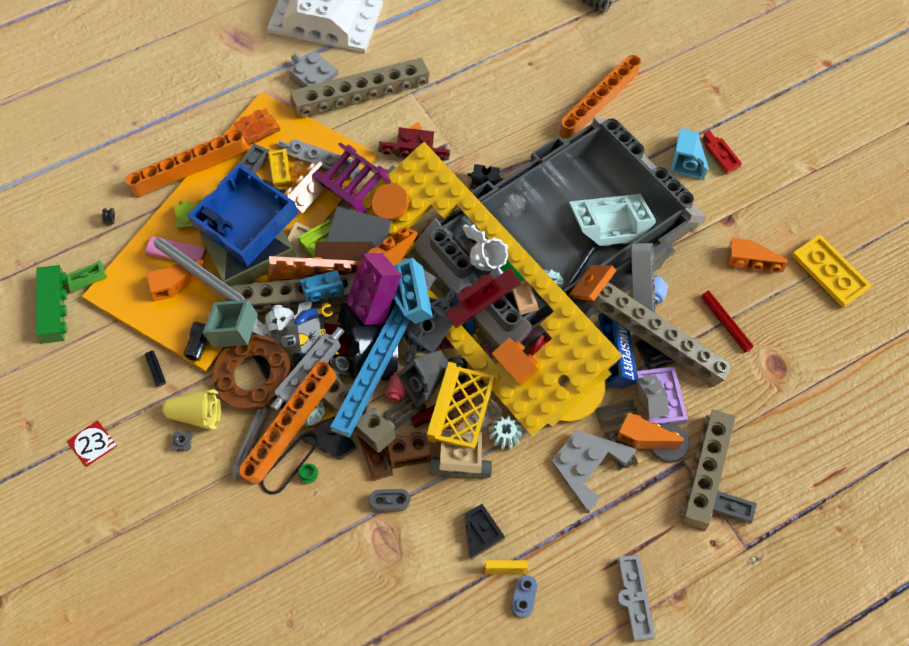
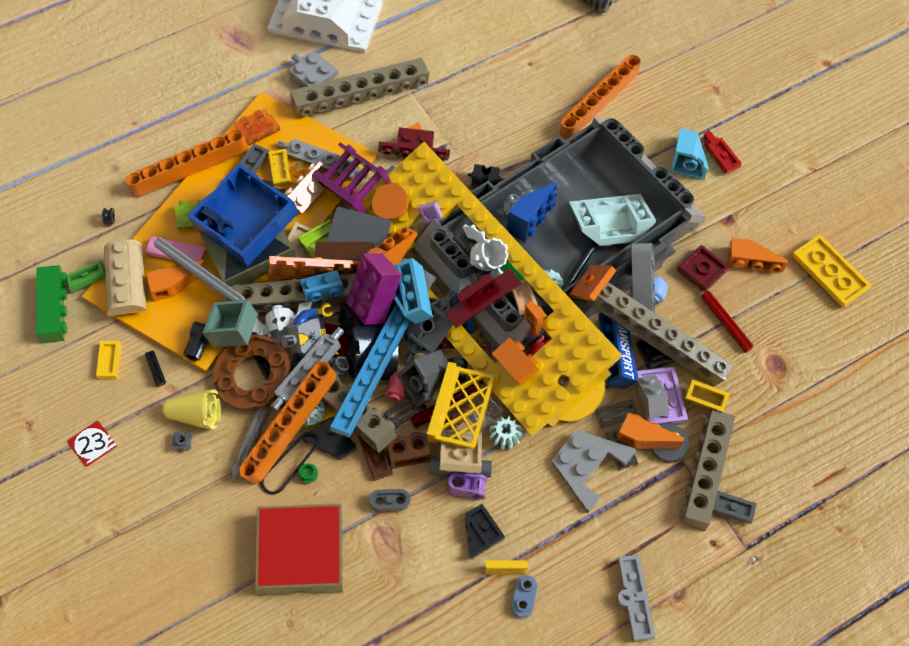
(108, 360): none -> yellow tile
(124, 277): none -> tan container
(299, 549): none -> red tile
(430, 211): none -> lavender tile
(469, 485): none -> medium lavender piece
(531, 211): none -> blue slope
(535, 316): none -> orange plate
(703, 268): none -> dark red plate
(705, 396): none -> yellow brick

